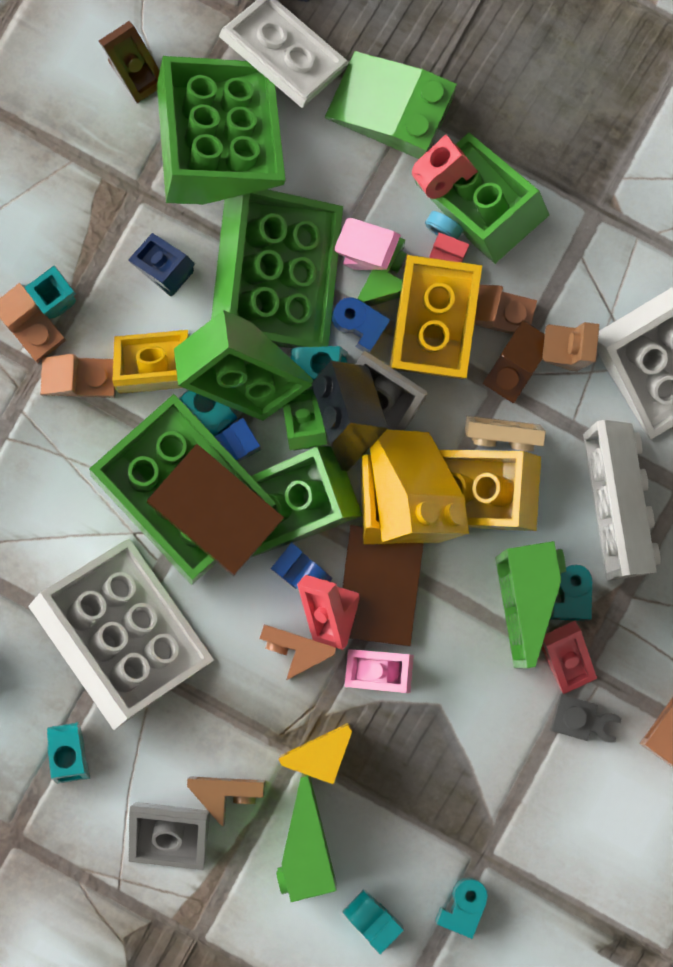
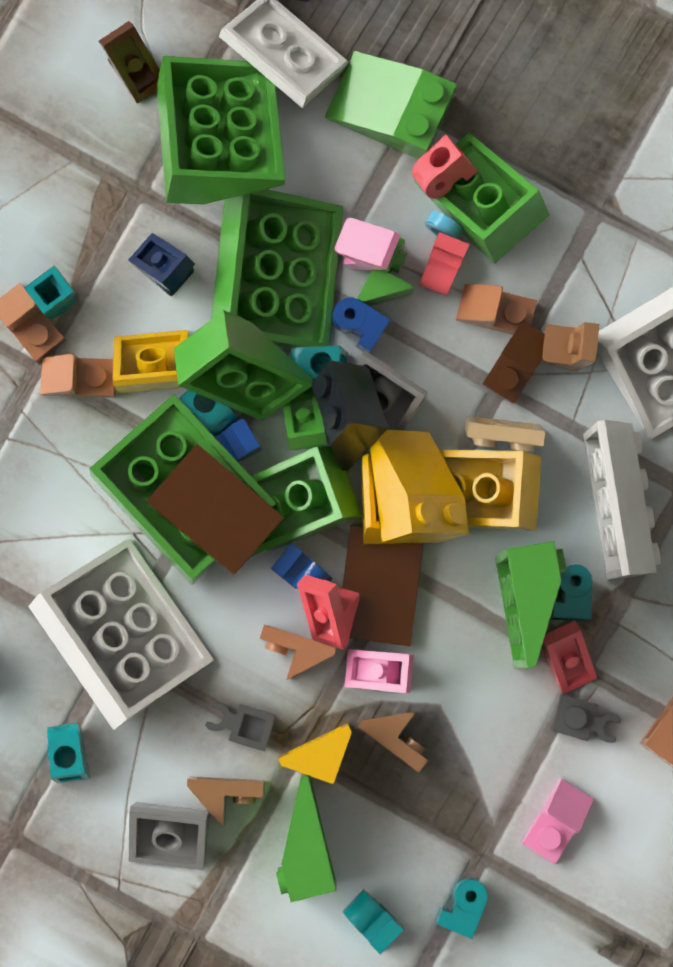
(248, 726): none -> dark grey plate
(386, 732): none -> medium nougat slope
(436, 317): yellow slope -> none
(558, 821): none -> bright pink slope

